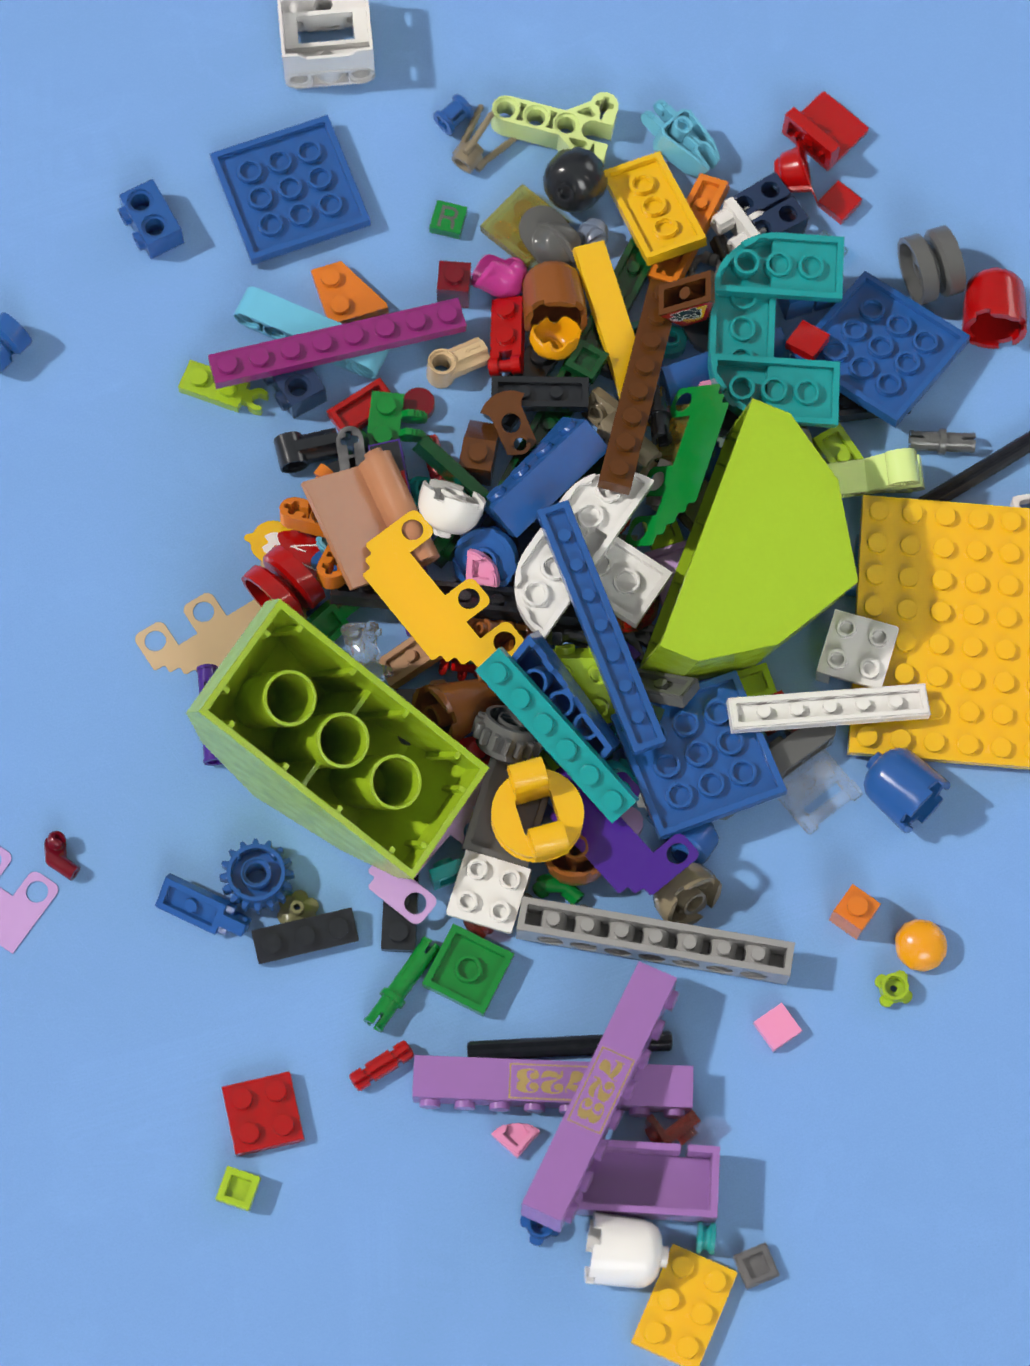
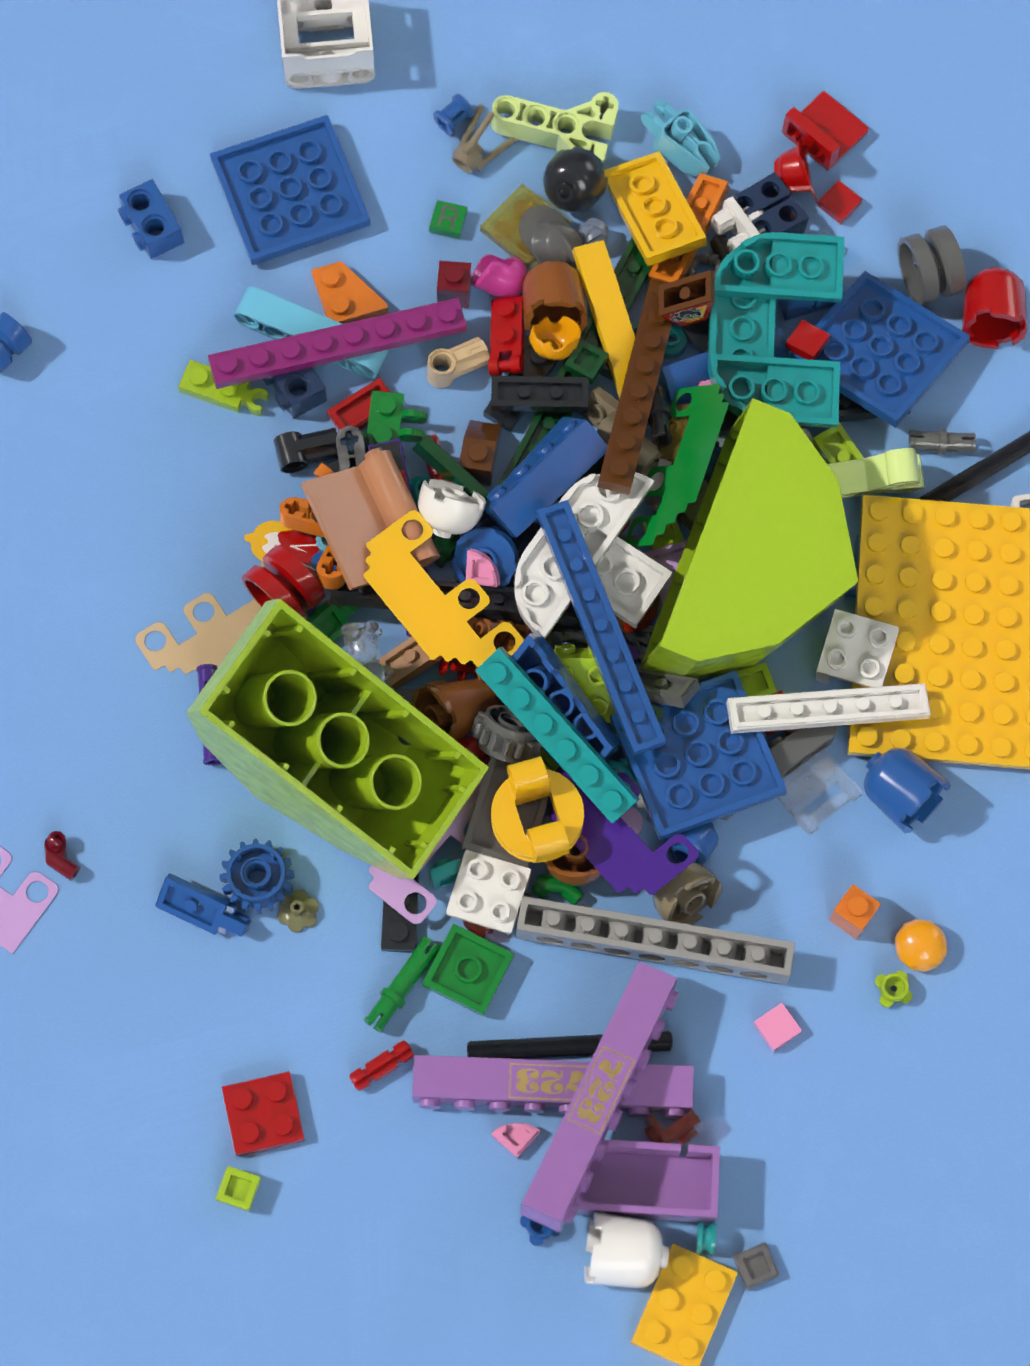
(305, 935): black plate -> none
(420, 399): dark red tile -> none
(505, 403): reddish brown piece -> none

